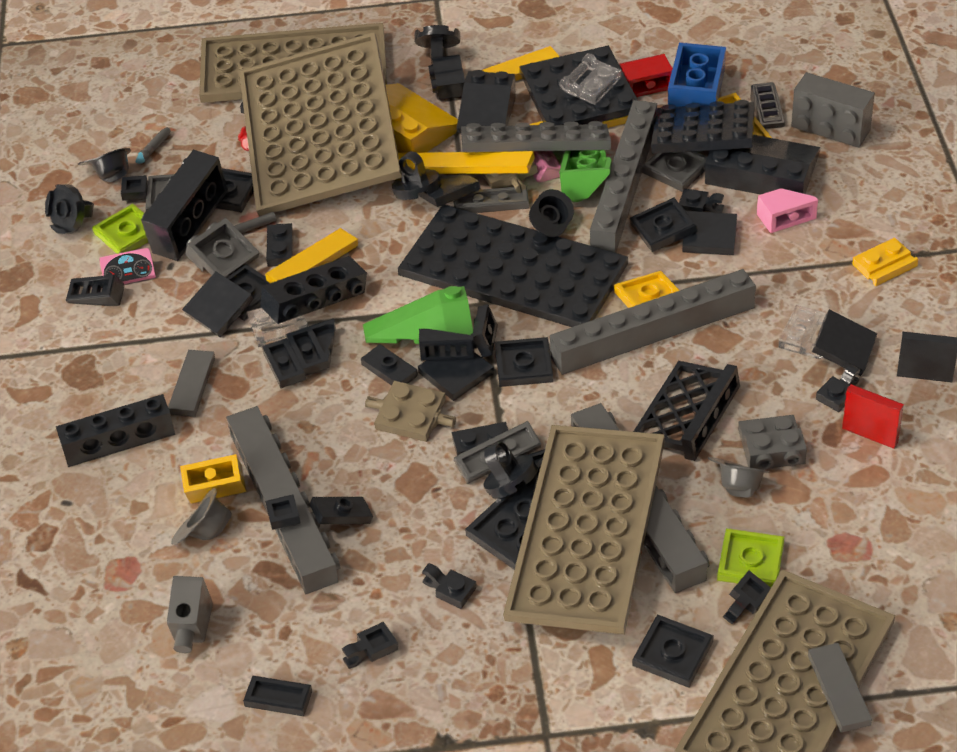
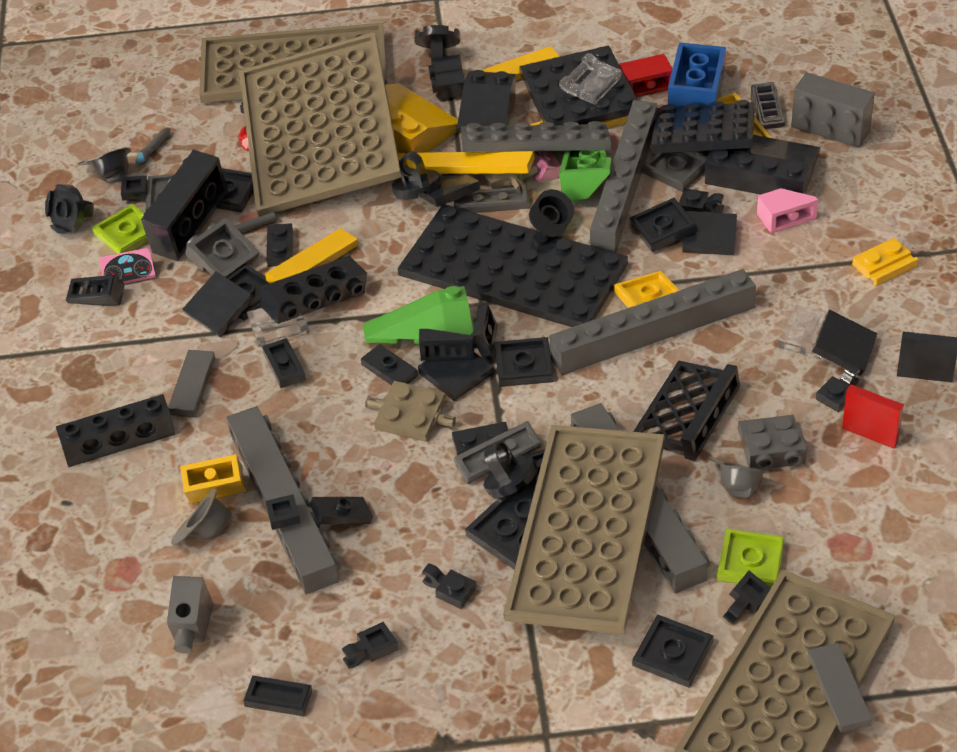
(314, 345): black wing -> none

